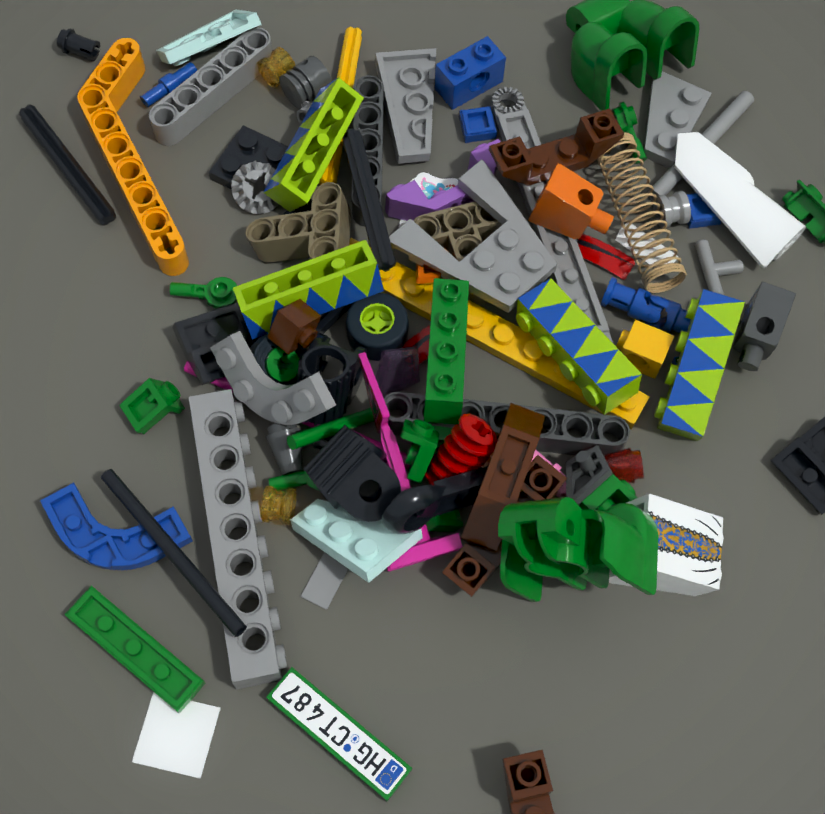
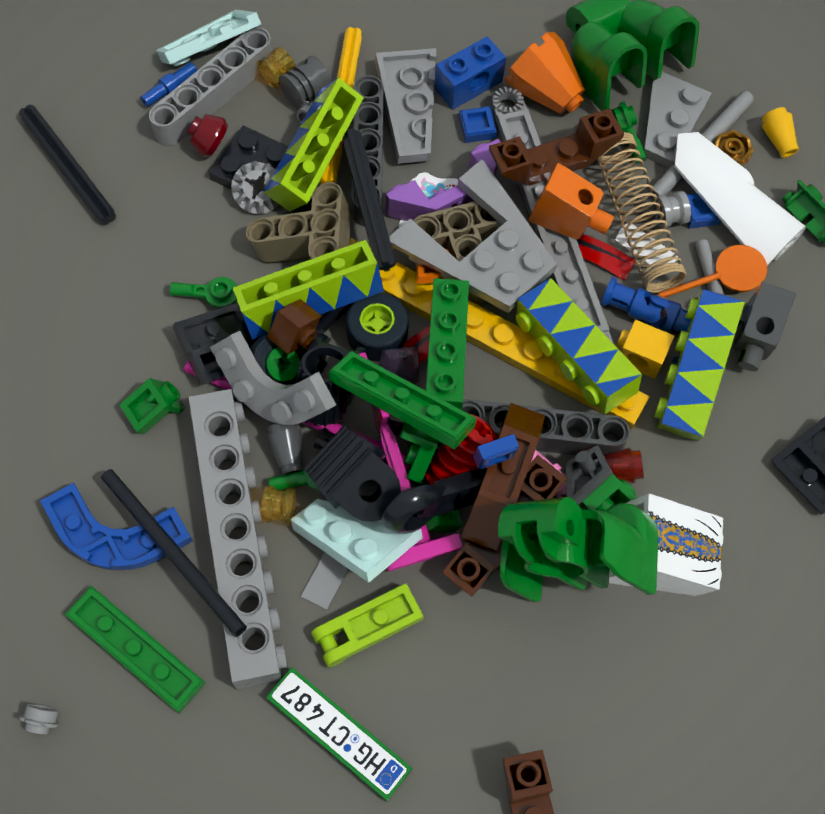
(39, 718): none -> light grey plate
(77, 44): black pin -> none
(100, 101): light orange beam -> none
(174, 739): white sticker -> none
(207, 133): none -> dark red cone
(329, 429): green bar -> none
(368, 624): none -> lime plate
(402, 399): none -> green tile
(495, 451): none -> blue tile
(548, 75): none -> orange cone
(737, 268): none -> orange piece
(738, 143): none -> pearl gold plate
(780, 130): none -> yellow cone

